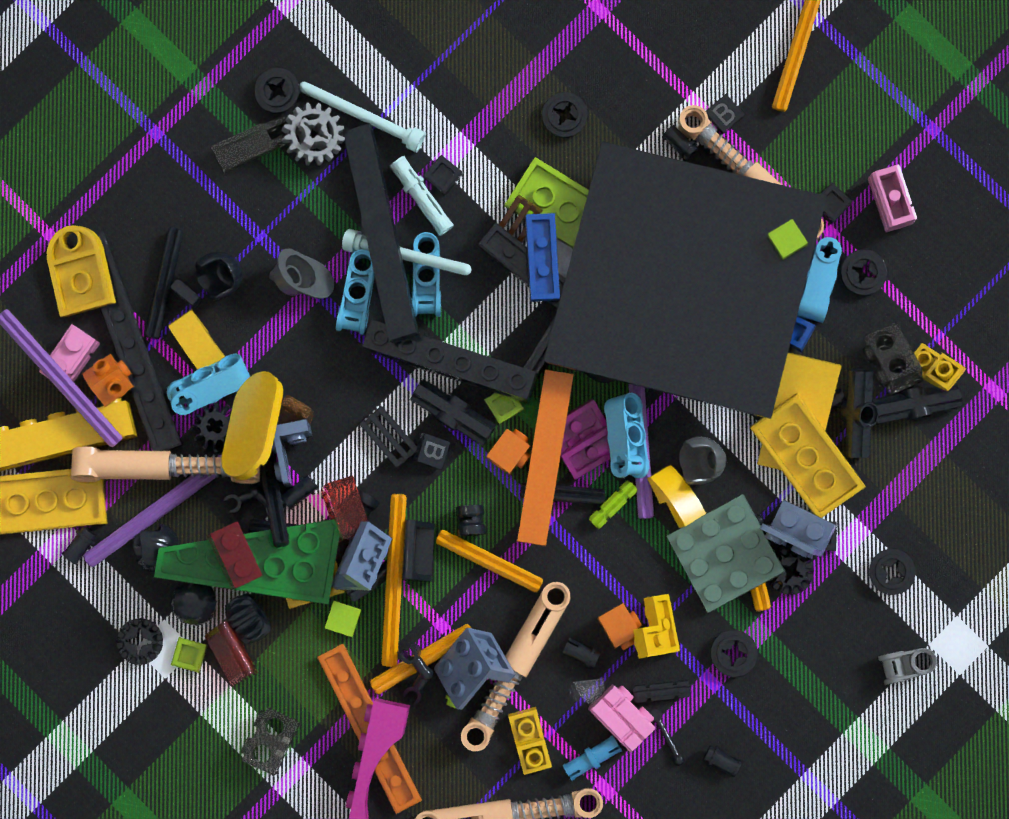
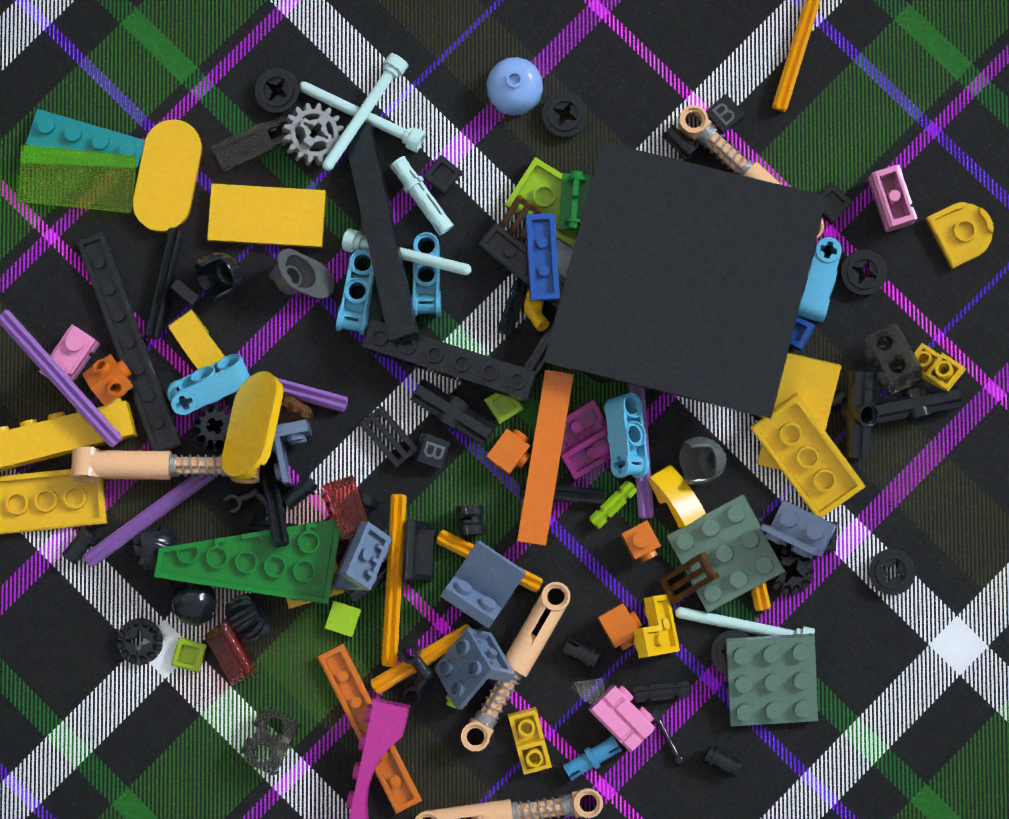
(64, 132): none -> teal wing
(76, 178): none -> clear neon green tile
(79, 273): yellow tile -> none
(167, 175): none -> yellow tile
(234, 555): dark red panel -> none
(266, 215): none -> yellow tile
(314, 395): none -> medium lavender axle
(393, 67): none -> light aqua piece
(483, 584): none -> sand blue bracket
(512, 308): none -> black axle
(514, 86): none -> light blue cylinder
(533, 311): none -> yellow arm
(573, 199): none -> green hinge
(641, 542): none -> orange brick
(705, 567): none -> reddish brown tile
(737, 624): none -> light aqua piece
(772, 679): none -> sand green plate
(787, 239): lime tile -> none
(905, 665): light grey piece -> none
(961, 232): none -> yellow tile

